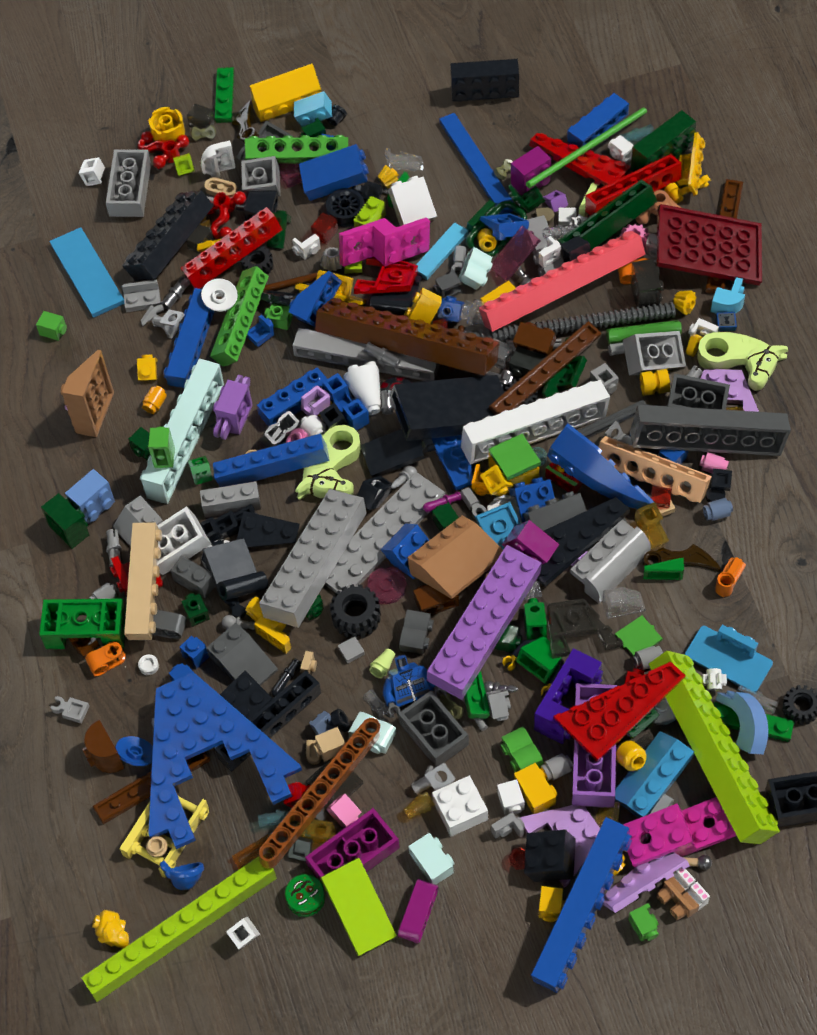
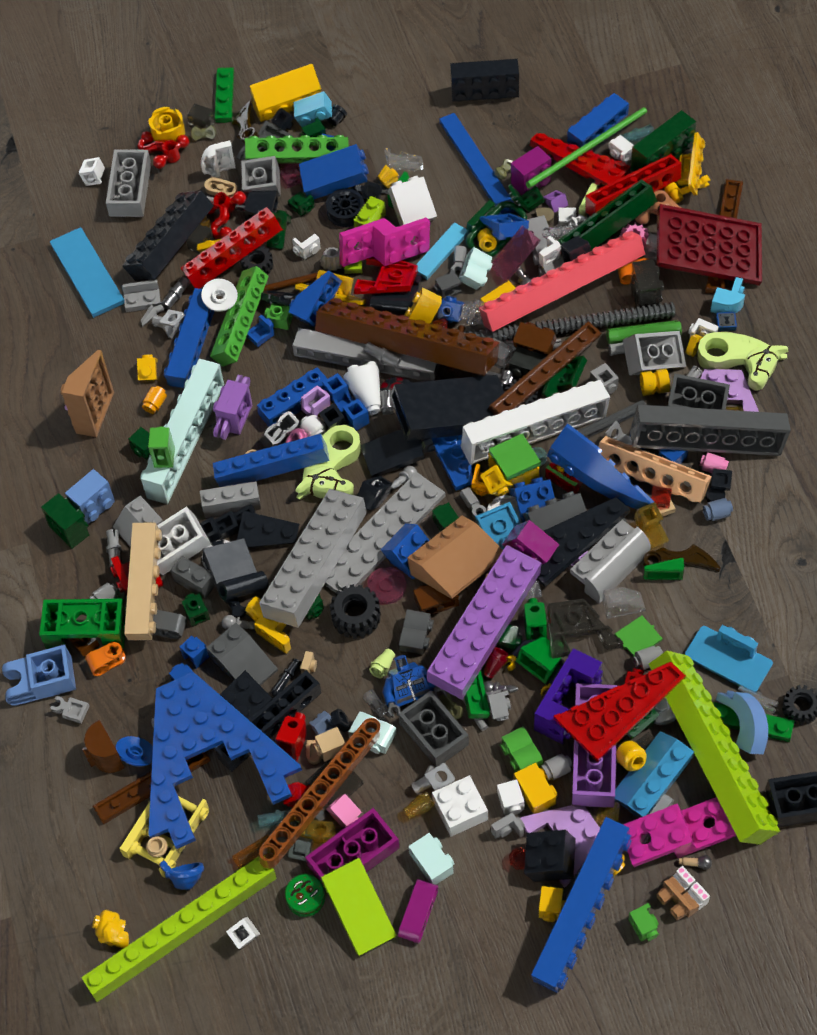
(41, 675): none -> medium blue brick
(51, 325): bright green brick -> none
(148, 664): white tile -> none
(183, 164): lime tile -> none
(200, 470): green slope -> none
(283, 119): none -> black tile
(292, 735): none -> red torso
(301, 203): none -> dark green bracket
(325, 227): clear red brick -> none
(351, 649): light grey tile -> none
(429, 506): magenta piece -> none
(495, 662): none -> dark red cone
(642, 879): lavender wing -> none
(685, 301): yellow piece -> none
(714, 679): white gear -> none
(729, 576): orange piece -> none

